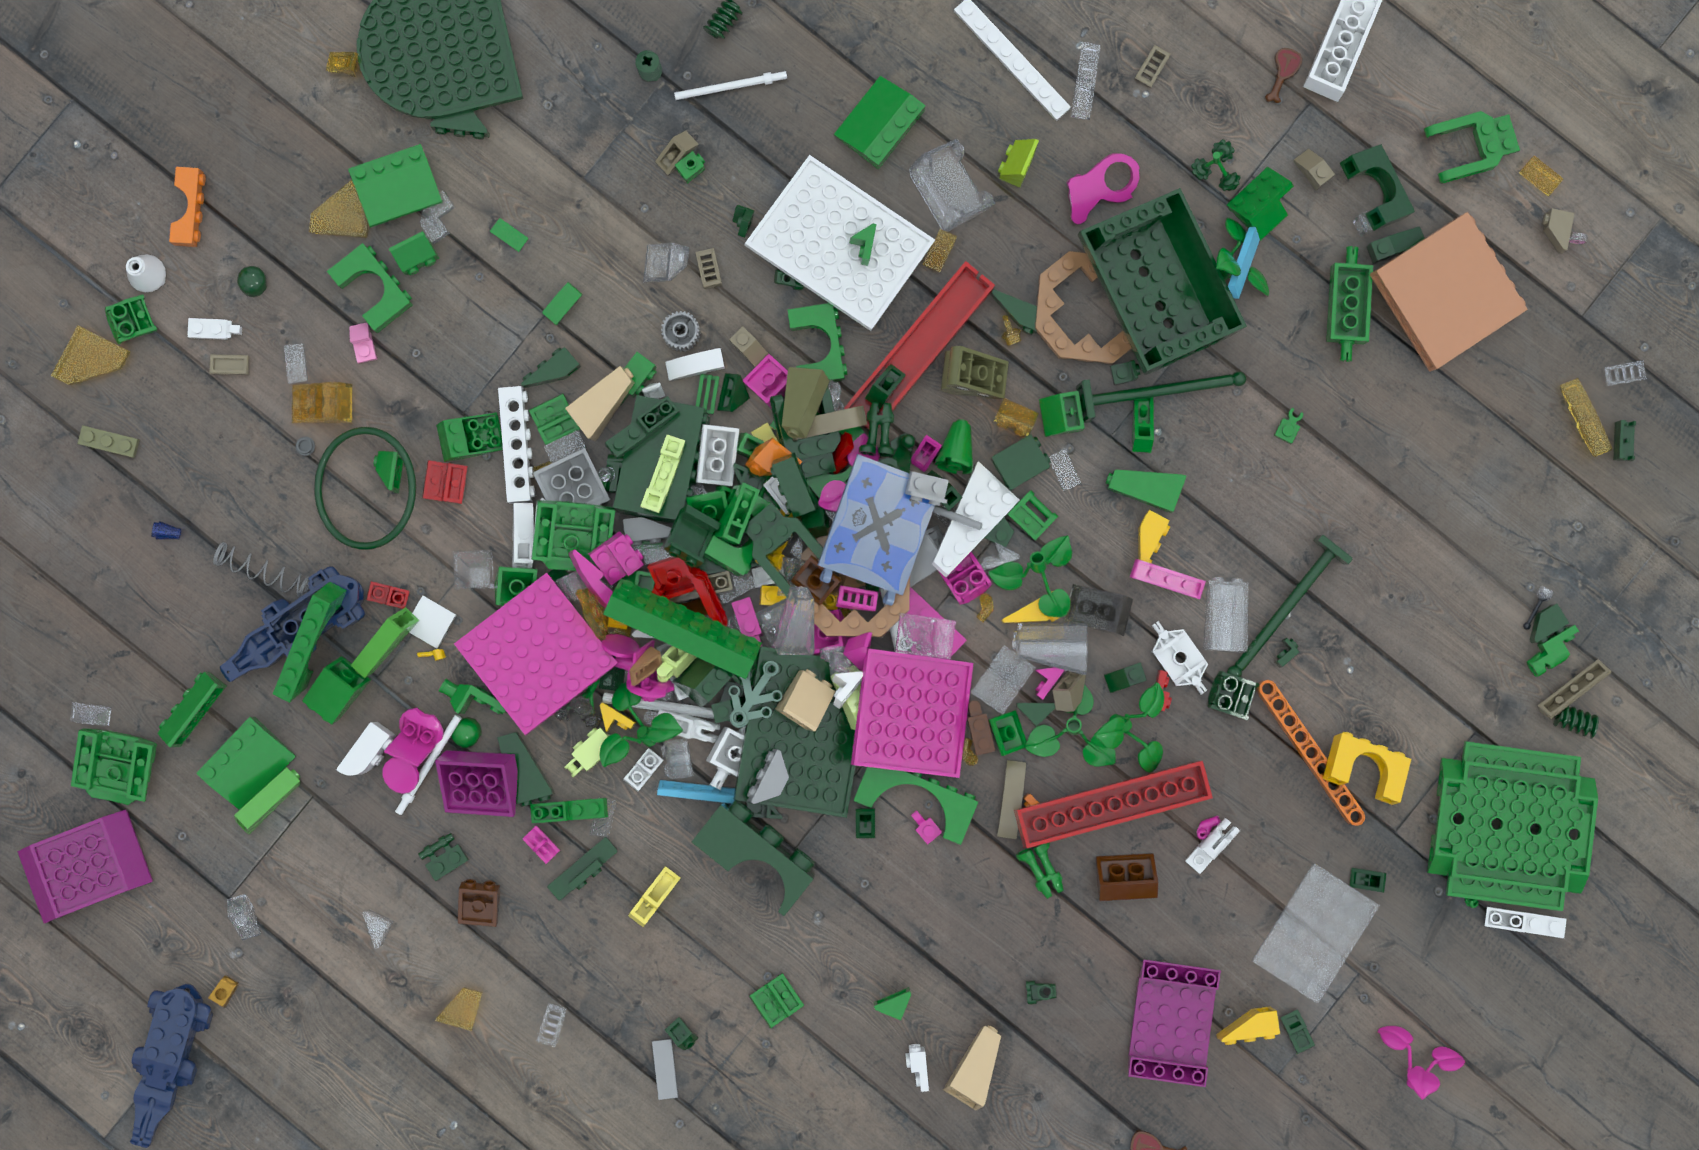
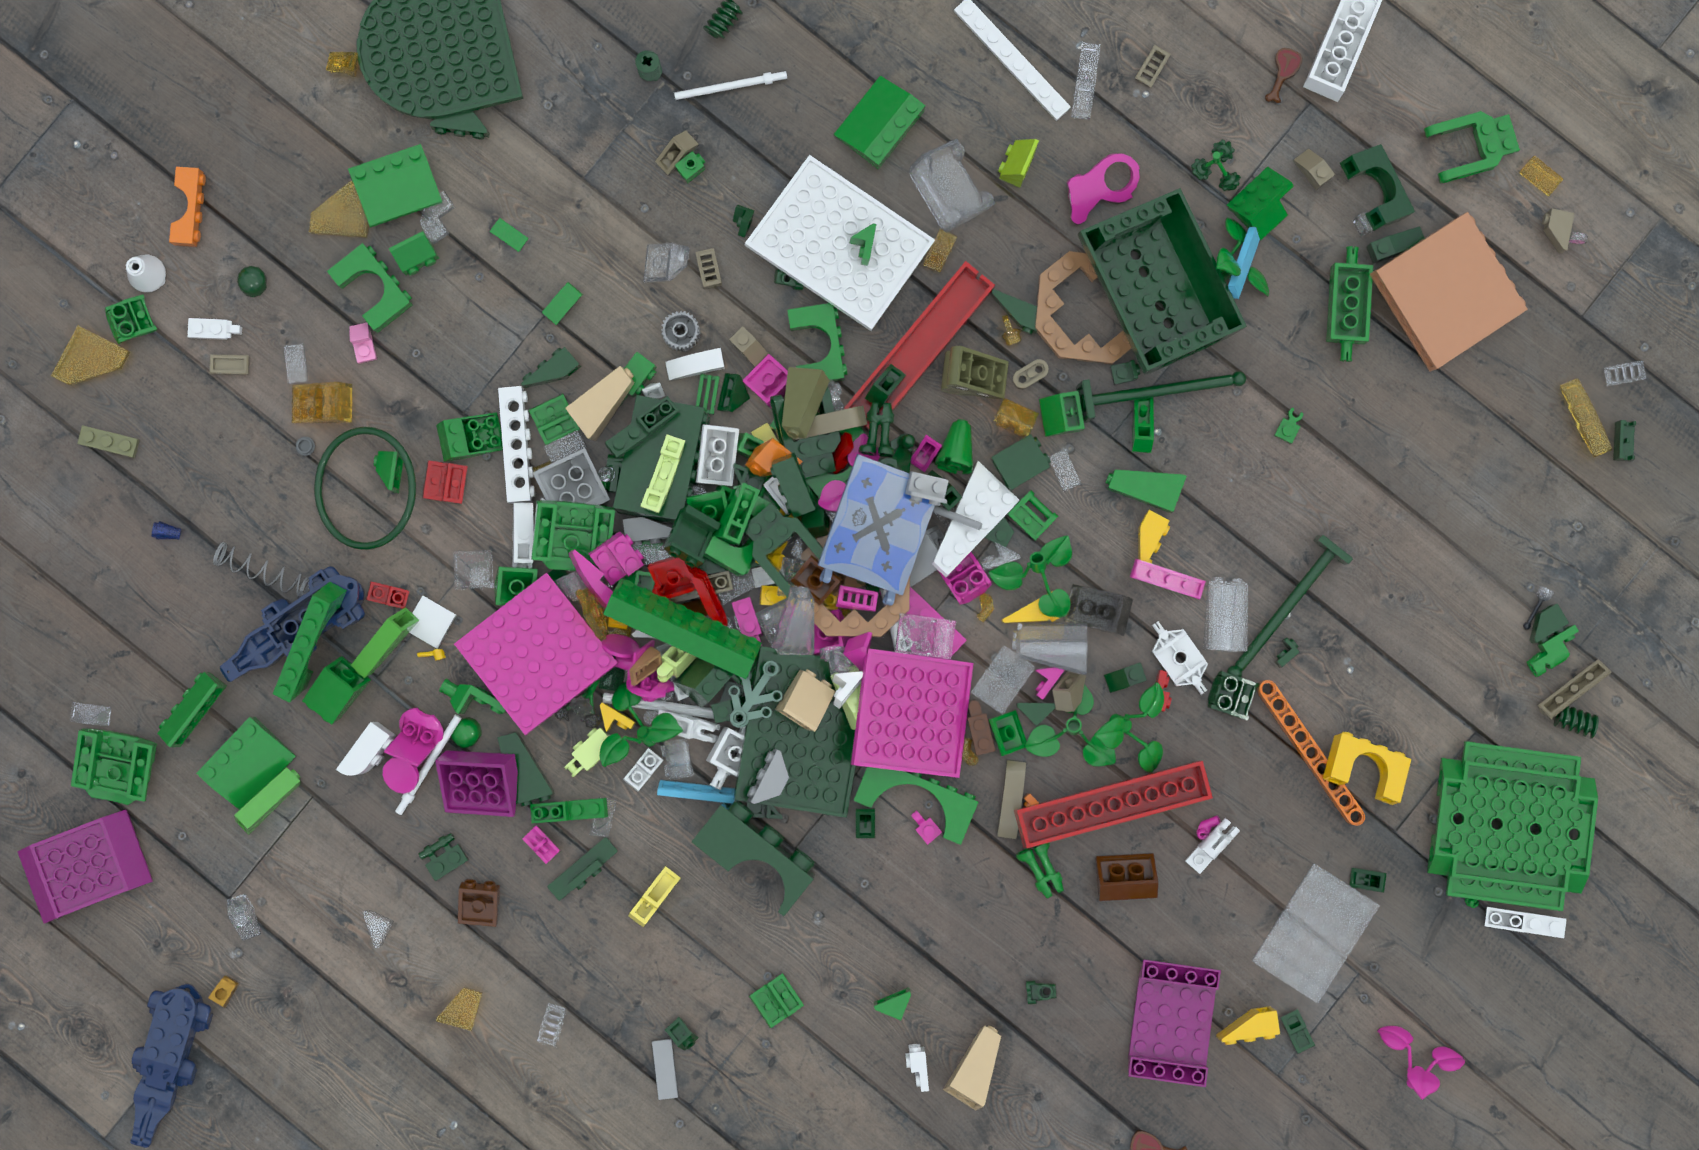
(1030, 374): none -> dark tan plate

